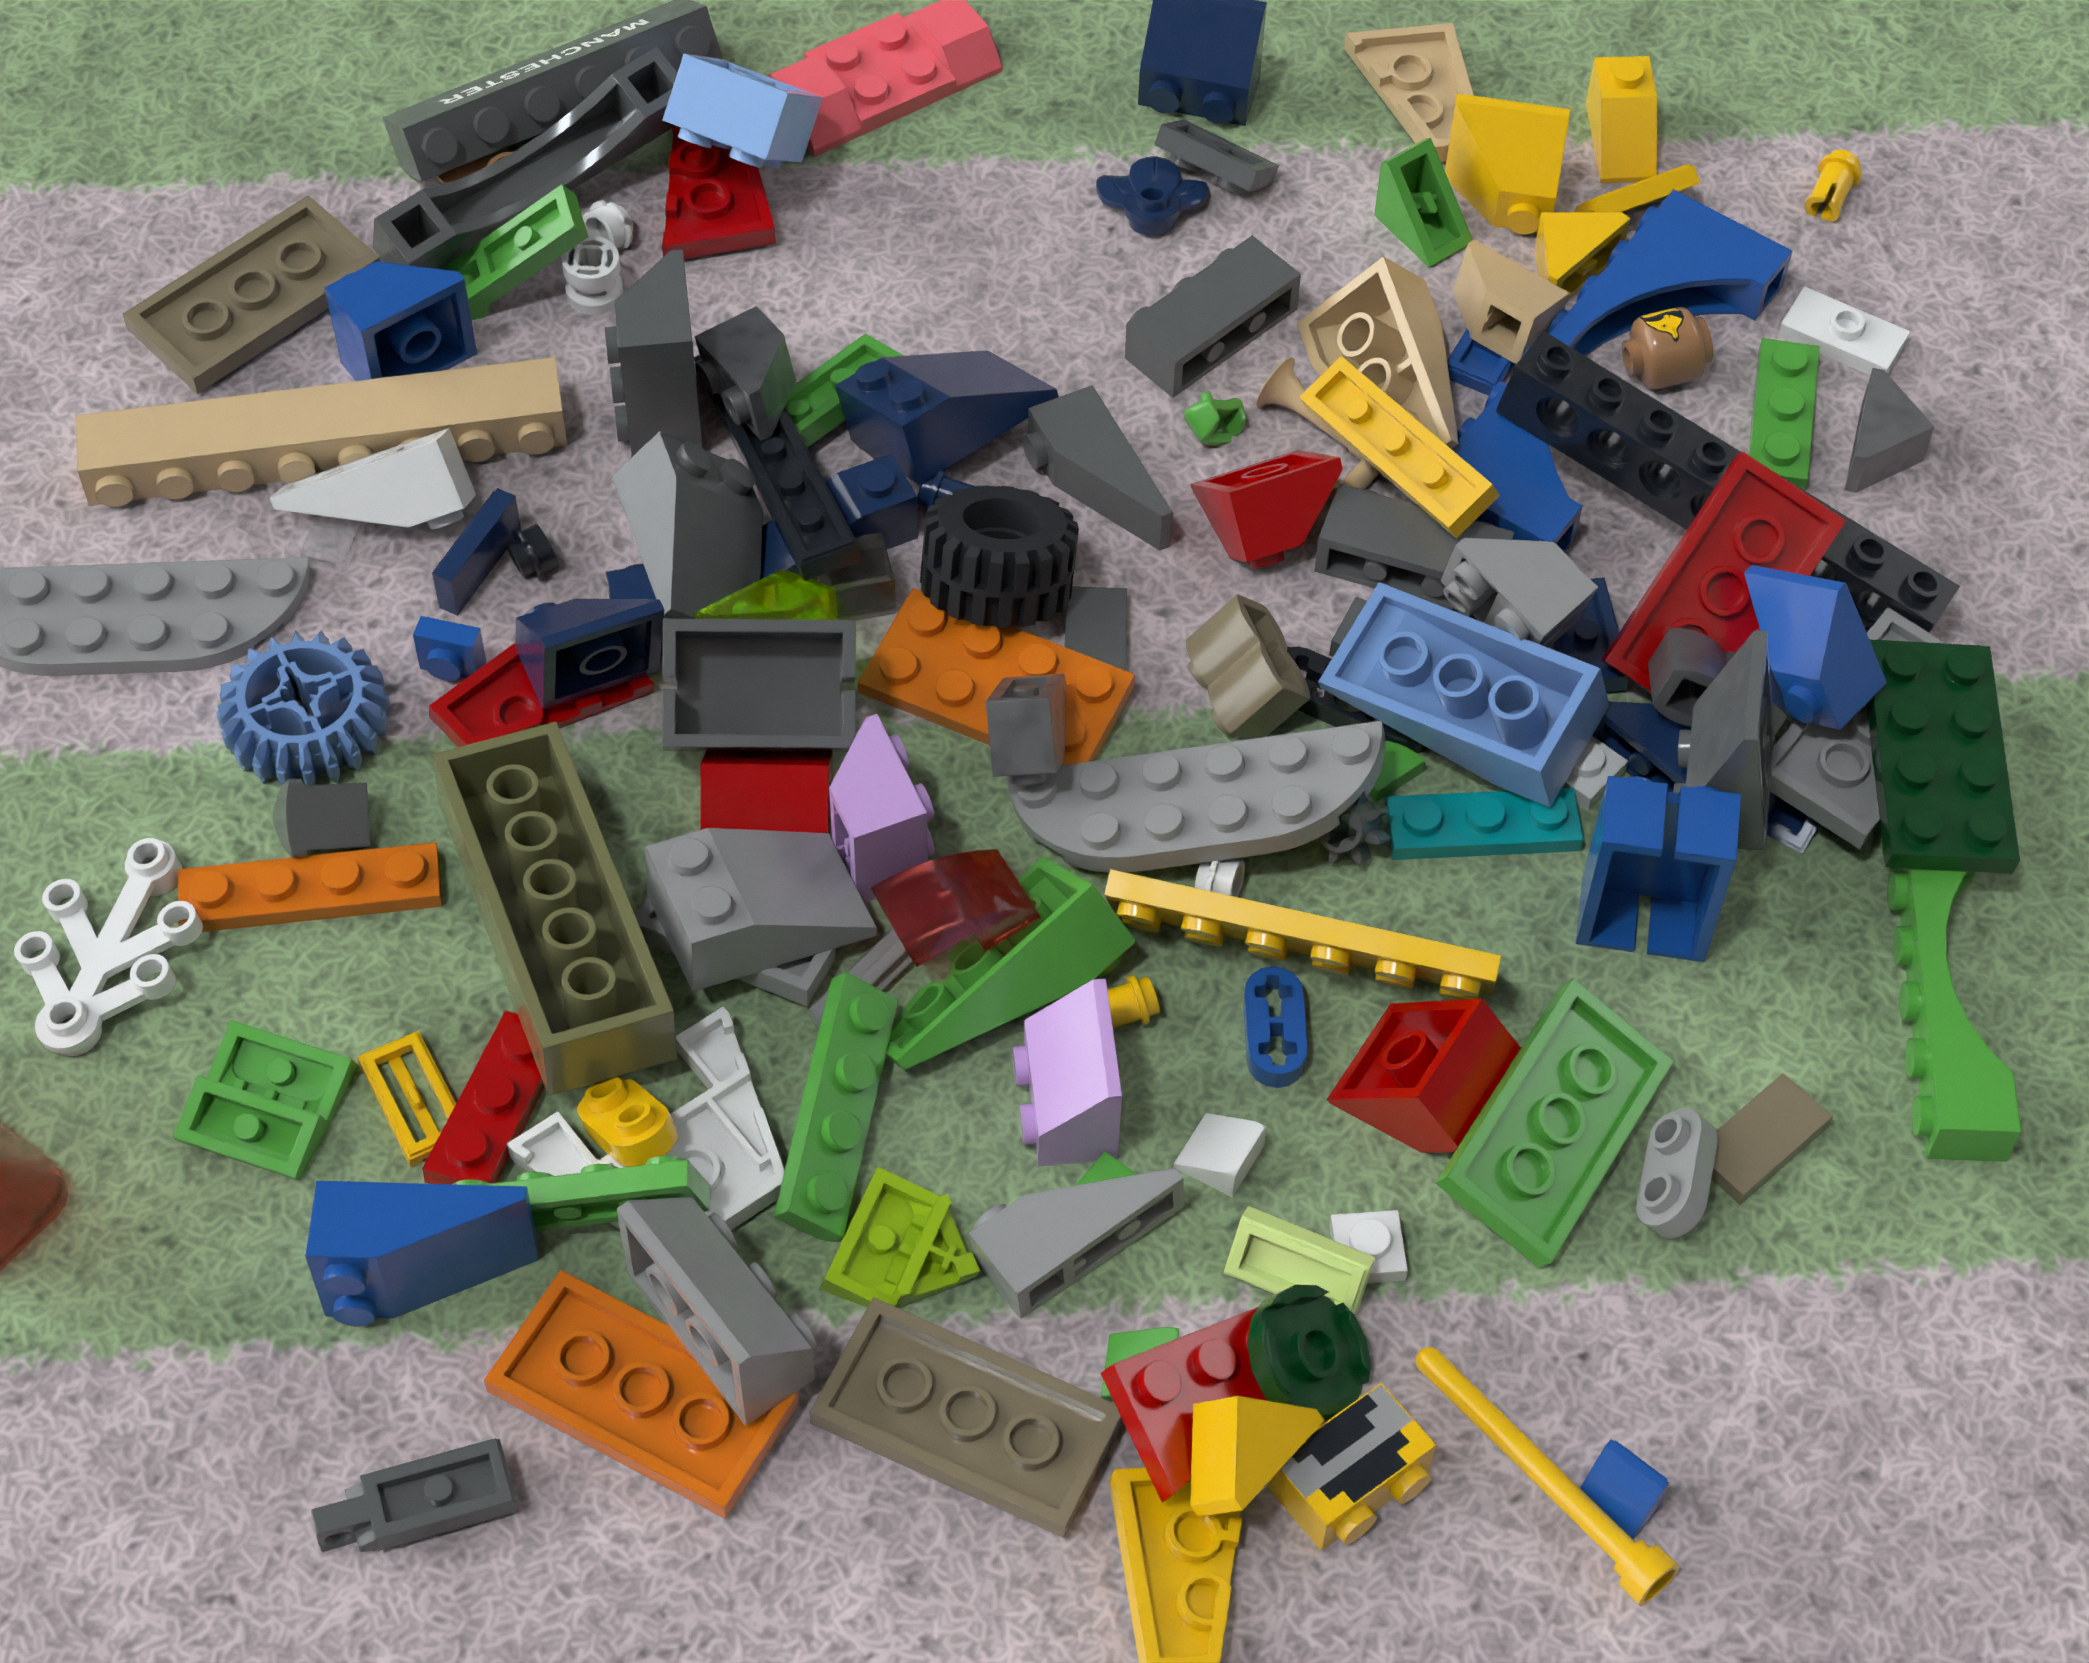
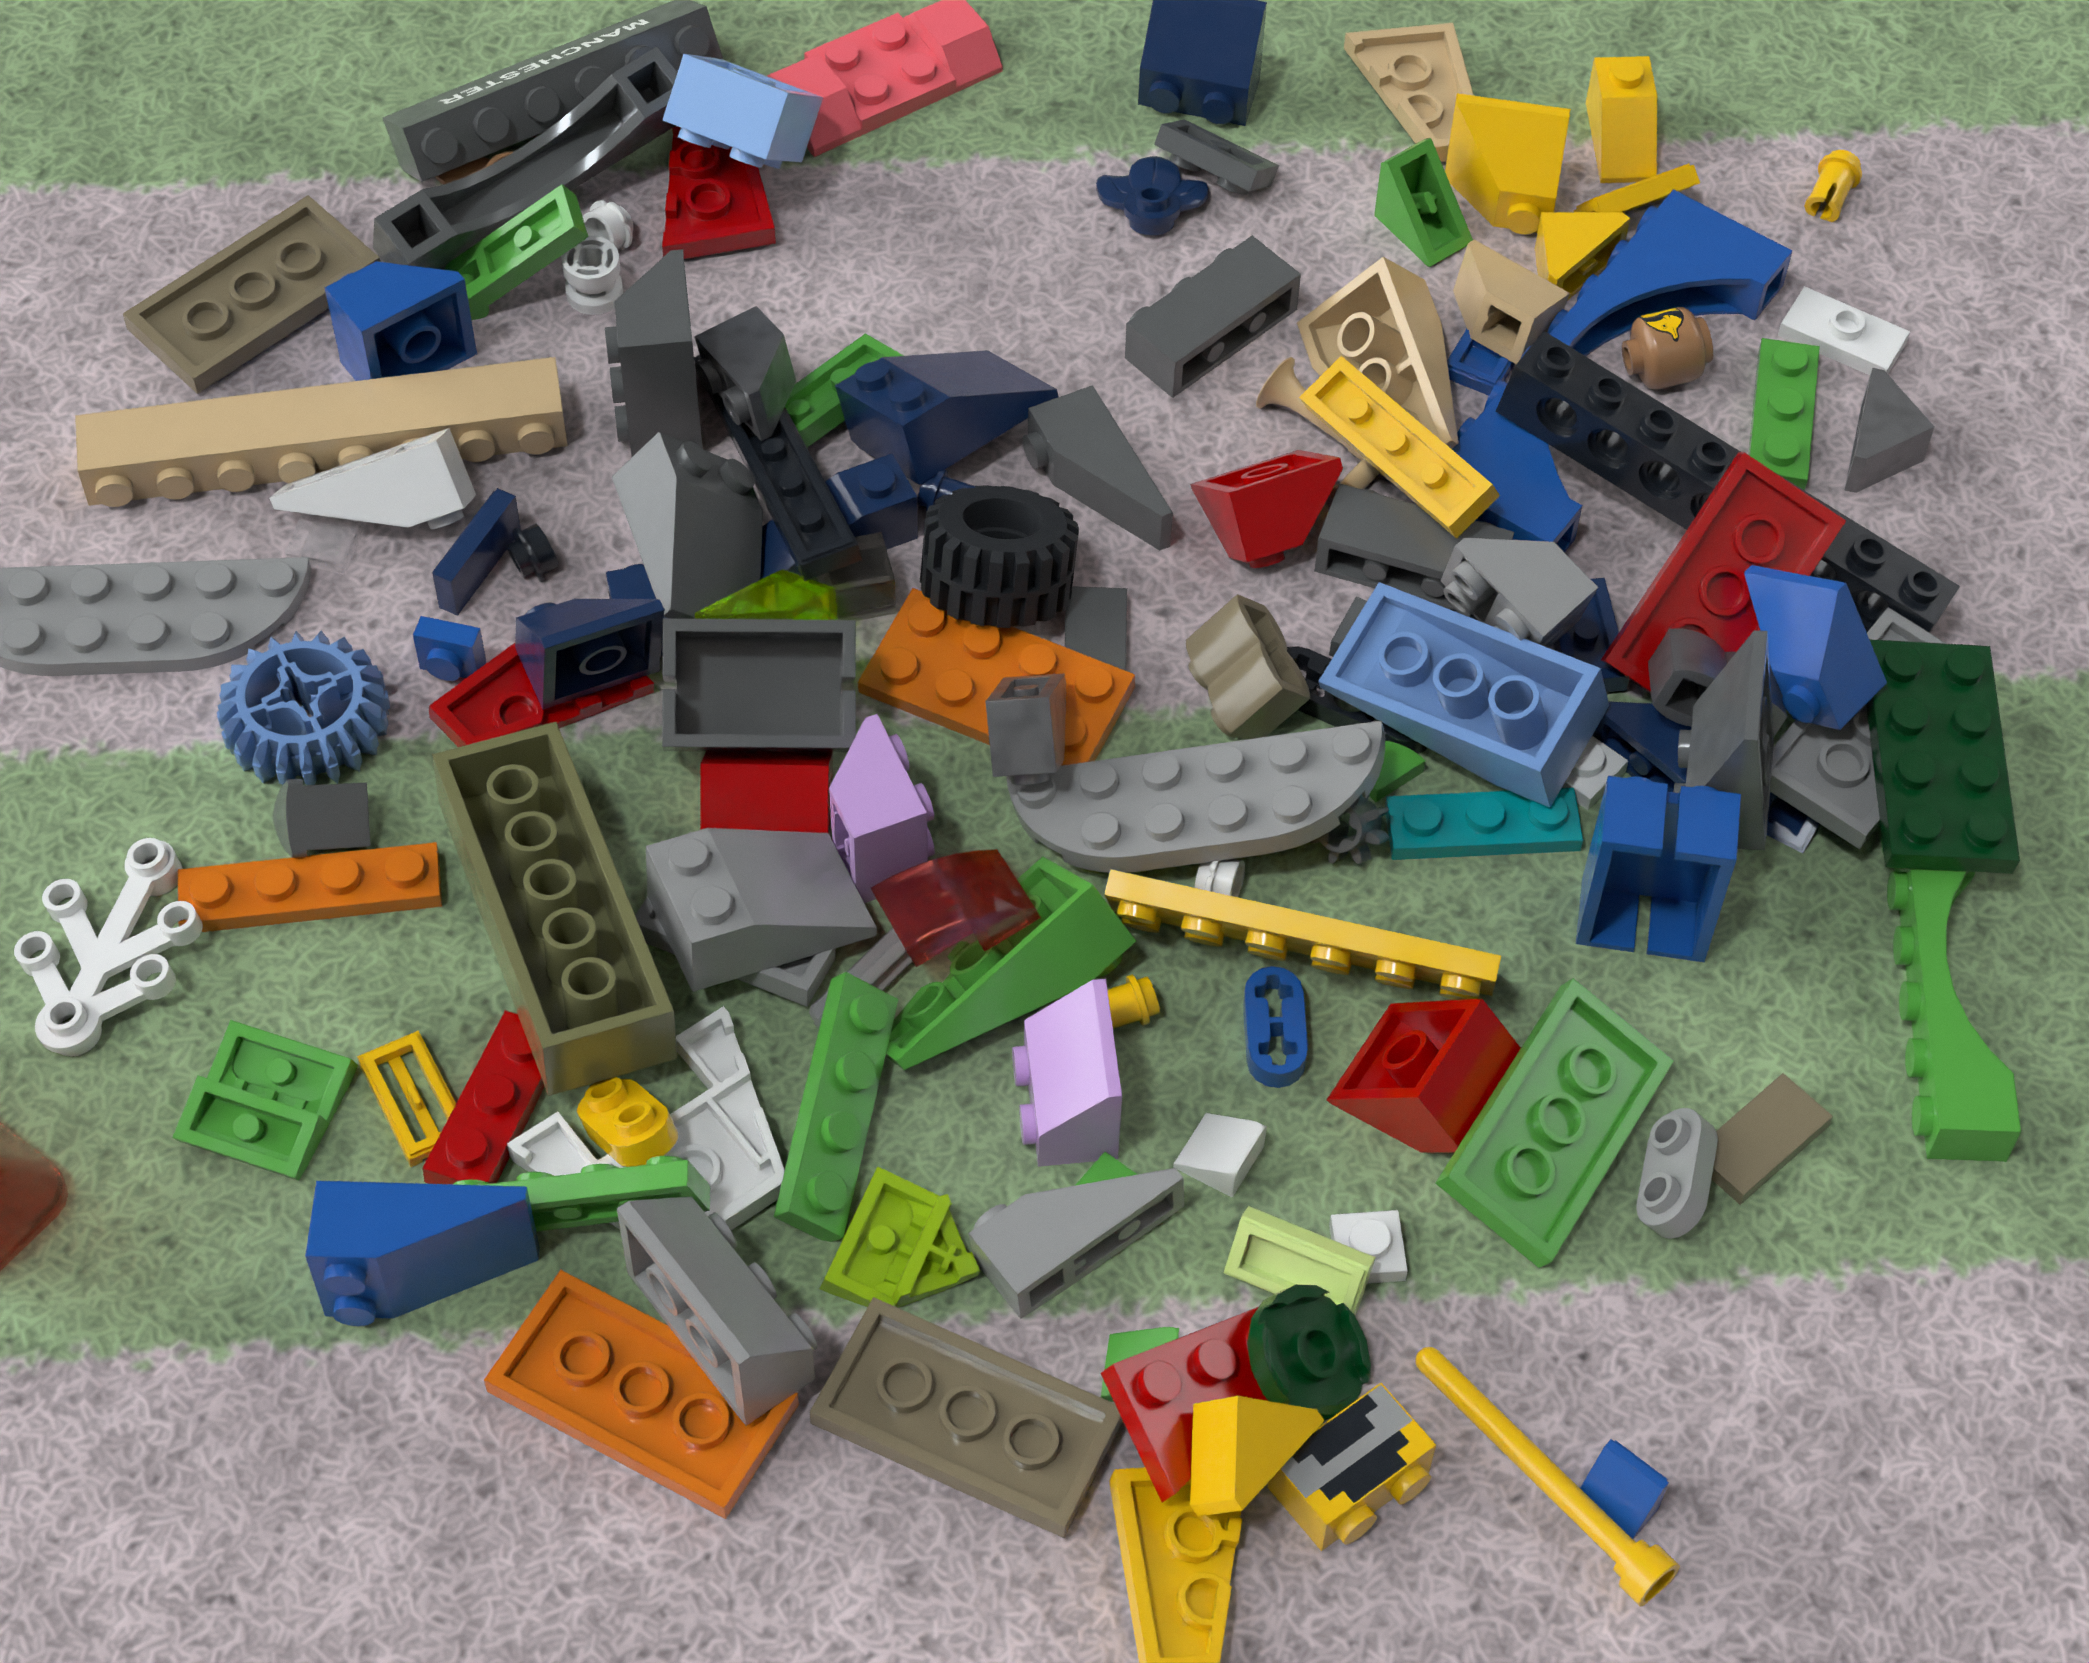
(419, 1499): dark grey hinge -> none
(1216, 420): bright green piece -> none

